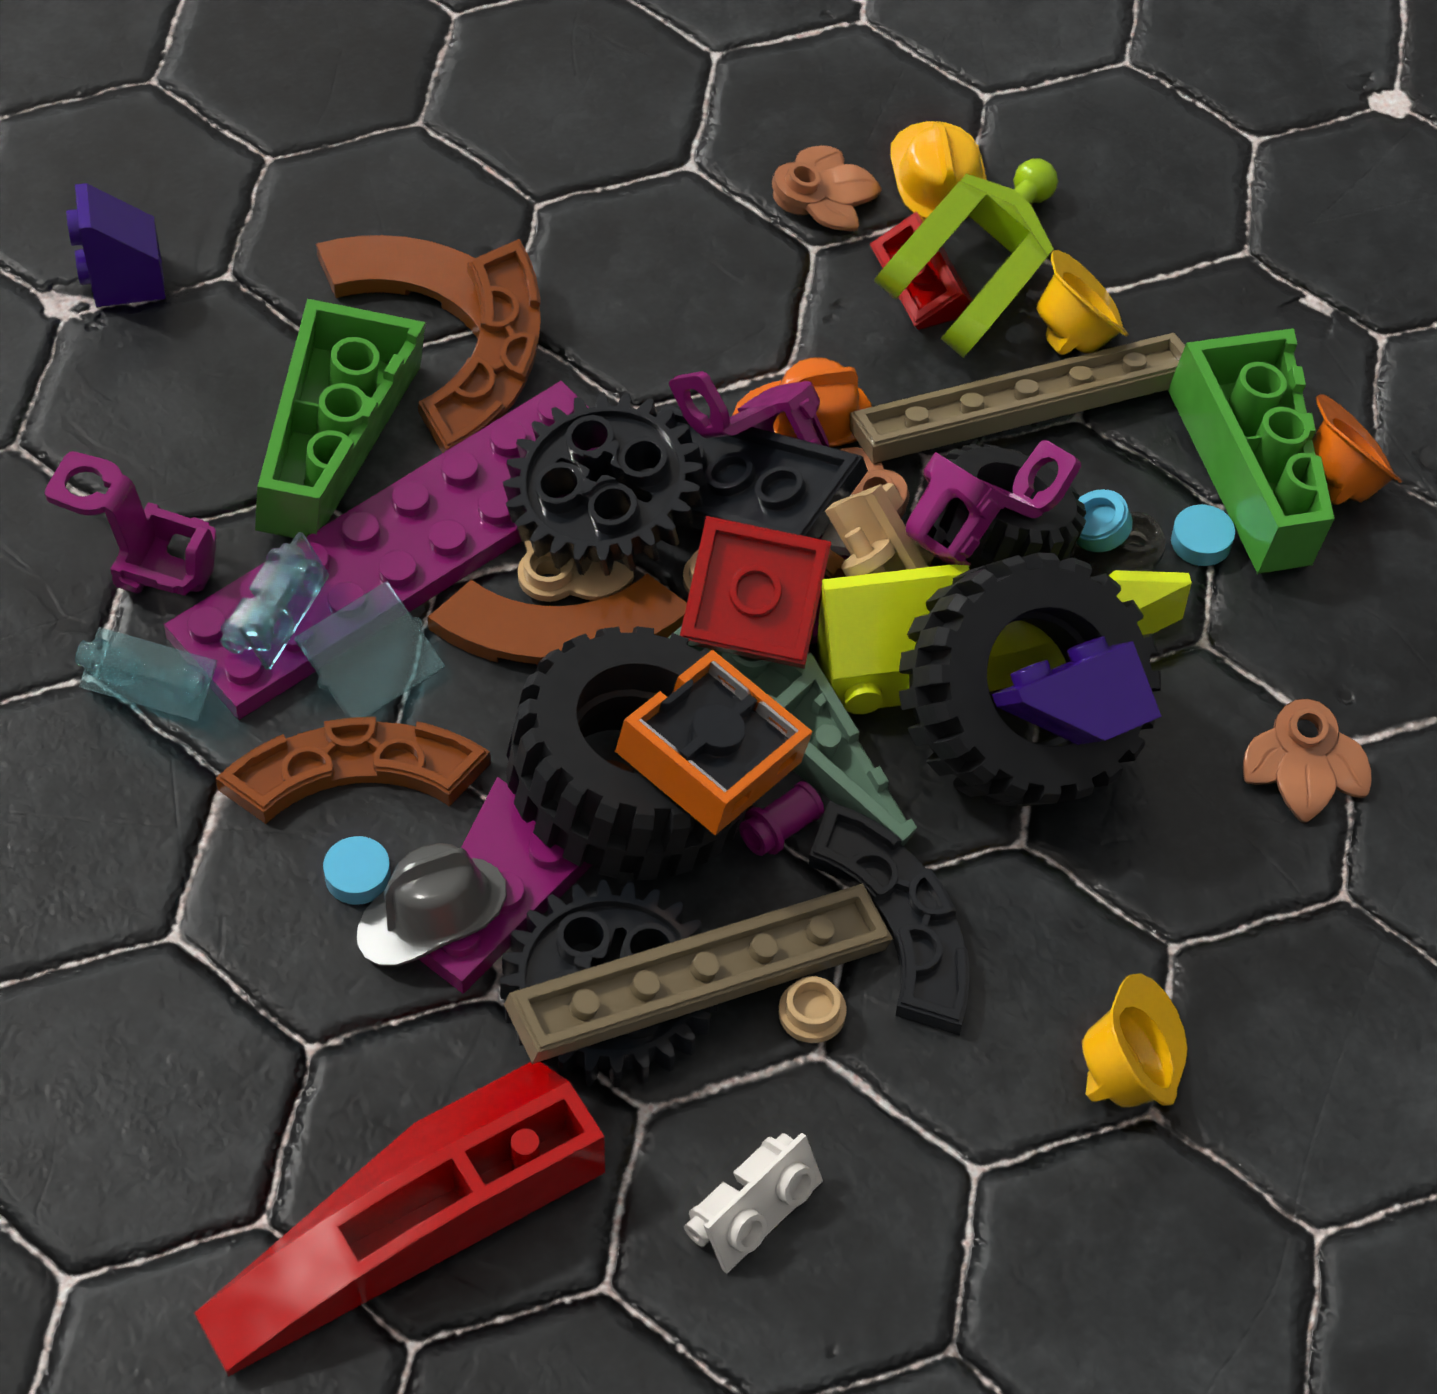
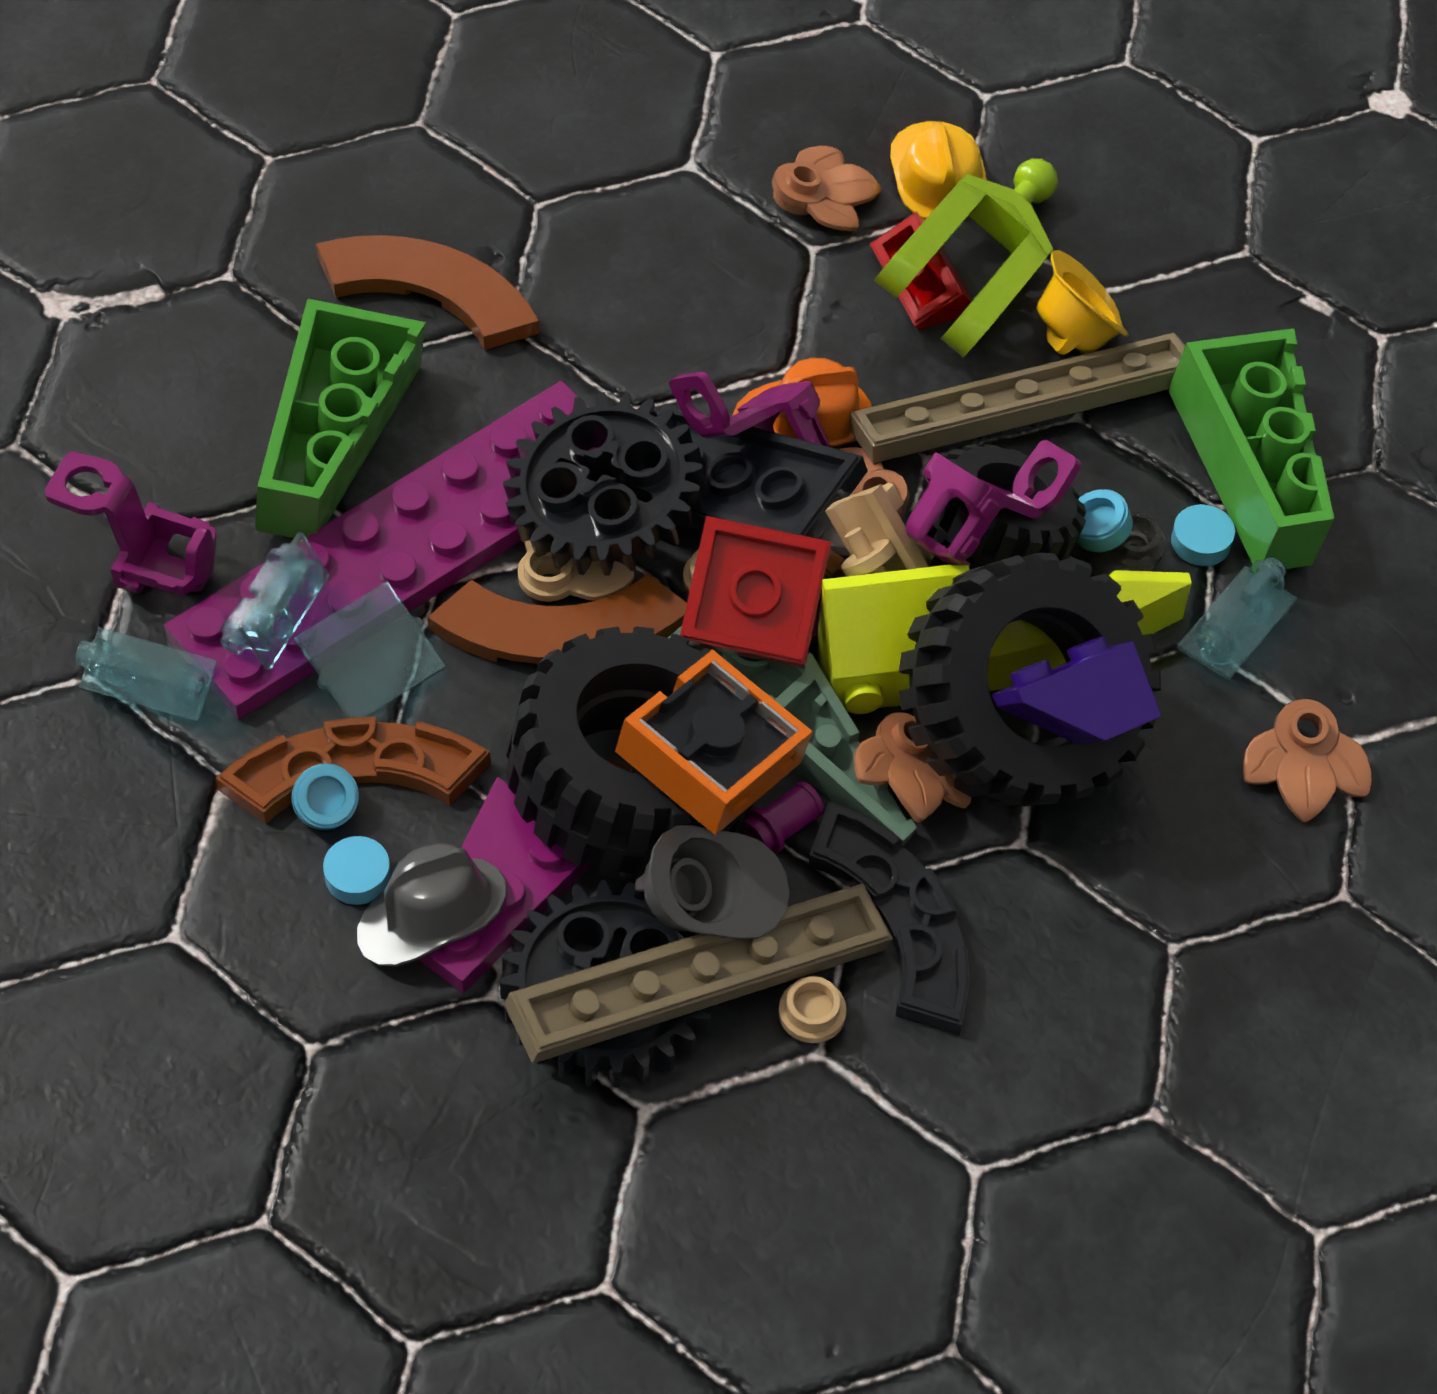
(118, 248): dark purple slope -> none
(325, 796): none -> medium azure tile
(410, 1209): red wedge -> none
(503, 353): dark orange tile -> none
(714, 883): none -> dark grey piece
(775, 1183): white hinge -> none
(897, 761): none -> nougat plate
(1136, 1047): yellow piece -> none
(1239, 618): none -> clear light blue hinge
(1349, 455): orange piece -> none

